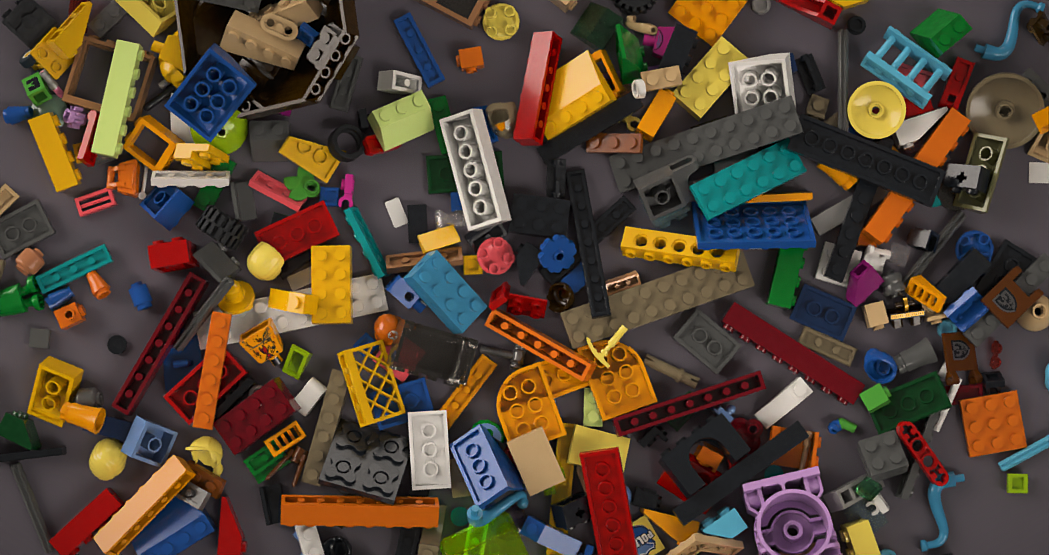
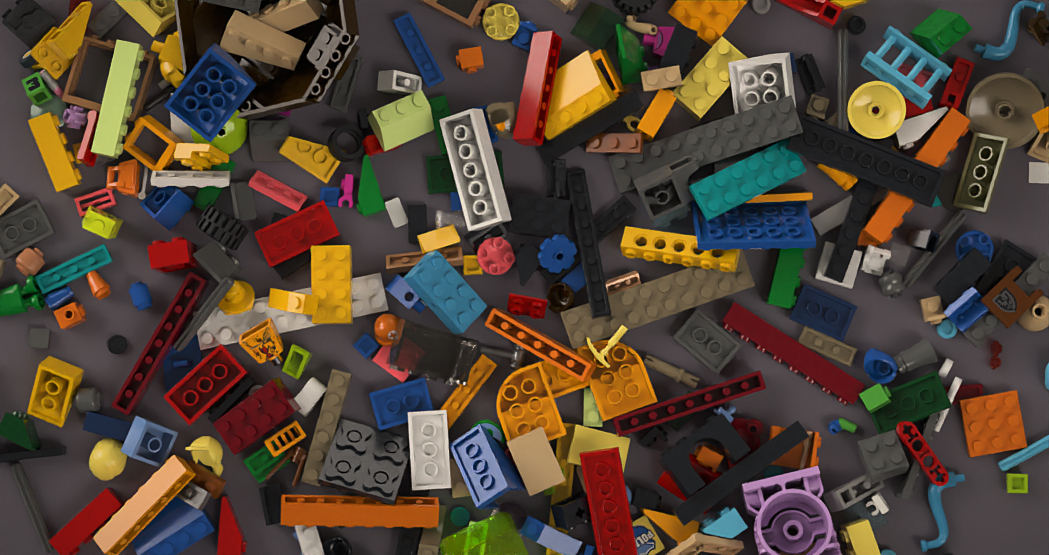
(16, 114): blue cone -> none
(83, 416): light orange plant -> none
(101, 223): none -> neon yellow torso
(212, 370): orange plate -> none
(264, 262): light yellow piece -> none
(279, 26): tan plate -> none
(299, 184): bright green plate -> none
(300, 279): white sticker -> none
(307, 34): blue tile -> none
(358, 391): yellow fence -> none
(365, 238): teal plate -> none
(369, 193): none -> green slope
(480, 518): dark azure animal -> none
(499, 296): red tile -> none
(524, 35): none -> blue bracket
(638, 89): white tile -> none
(783, 402): white slope -> none
(862, 283): magenta slope -> none
(868, 489): clear green tile -> none
(875, 315): tan brick -> none
(905, 309): dark brown hips -> none
(919, 283): light orange slope -> none
(959, 356): reddish brown flag -> none
(966, 178): black brick -> none
(993, 380): black tile -> none

